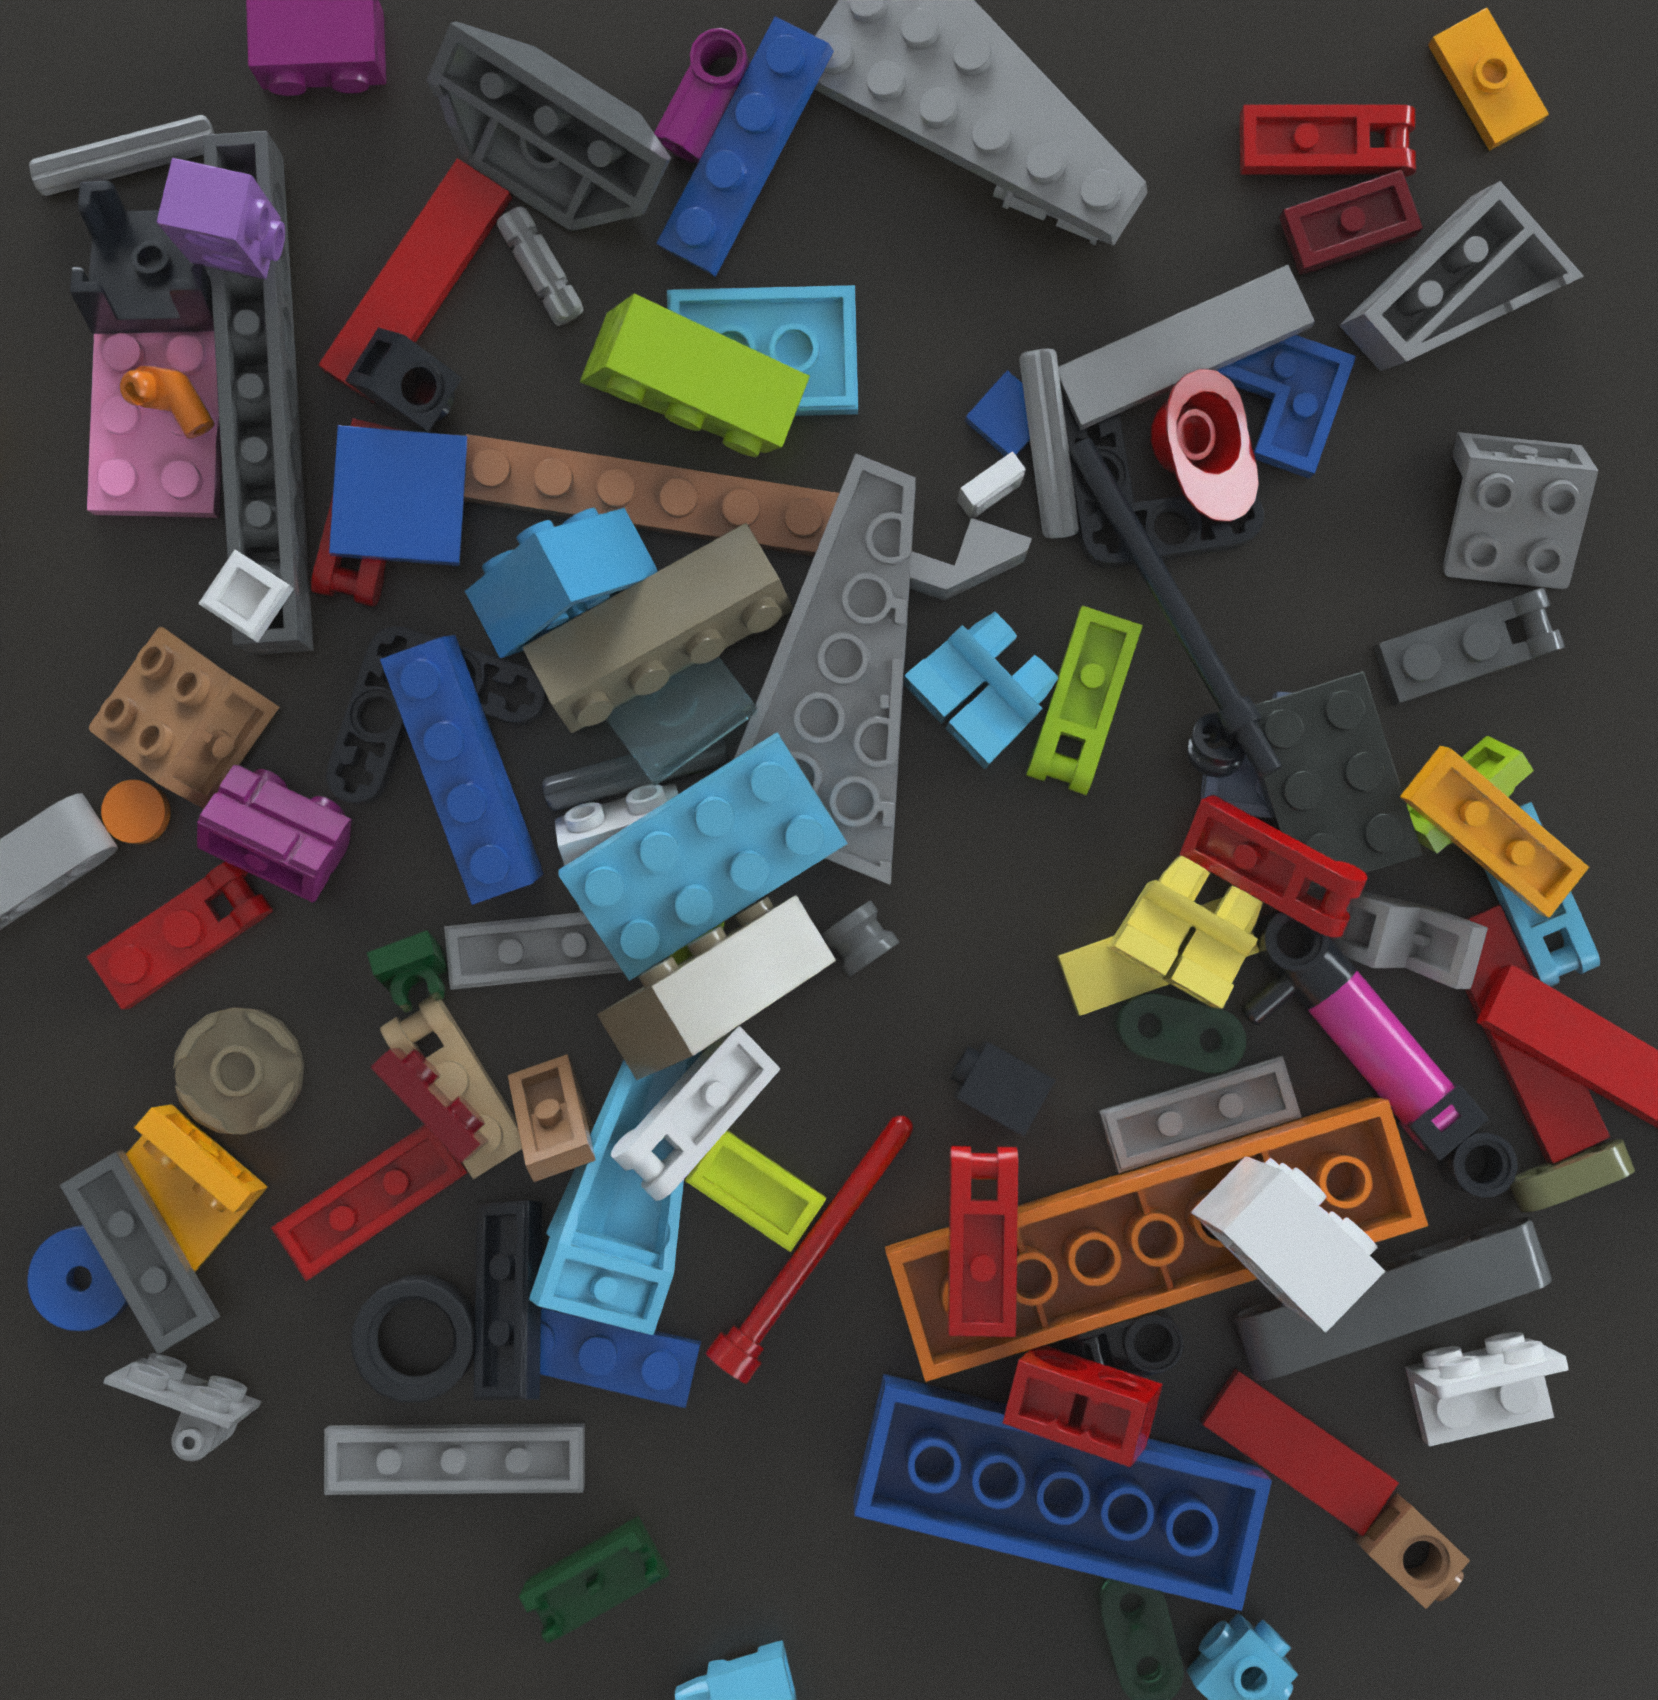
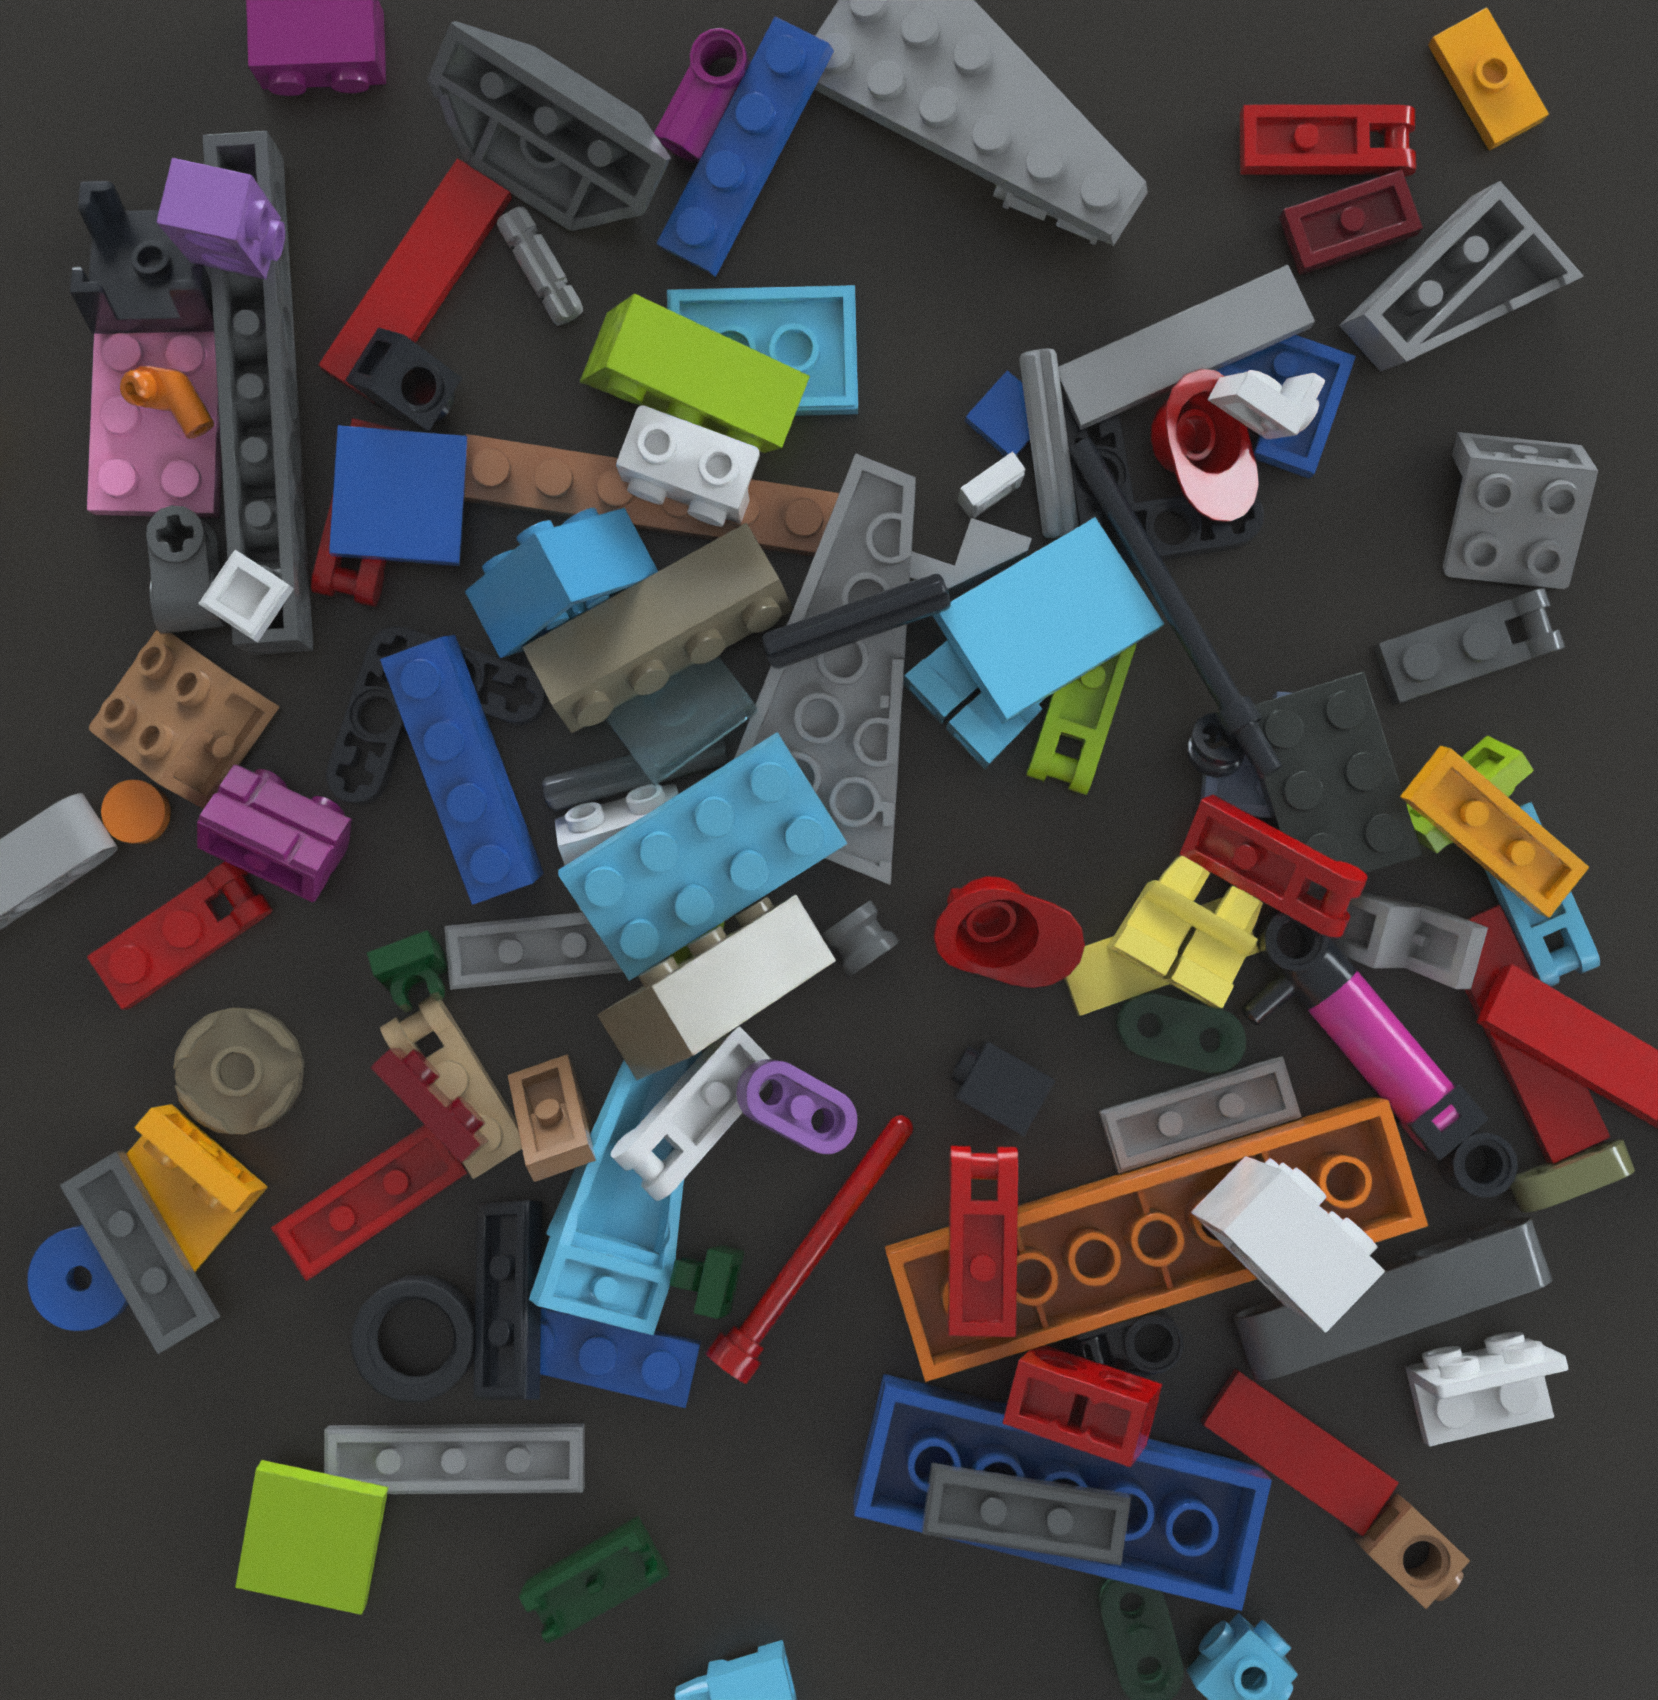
(120, 155): light grey axle -> none
(183, 576): none -> dark grey piece
(206, 1407): light grey hinge -> none
(311, 1537): none -> lime tile
(688, 465): none -> white bracket
(712, 1279): none -> dark green tile
(756, 1190): neon yellow tile -> none
(793, 1105): none -> medium lavender plate
(856, 621): none -> black axle
(1008, 934): none -> red piece
(1026, 1514): none -> dark grey tile
(1048, 620): none -> medium azure tile
(1266, 405): none -> white bracket

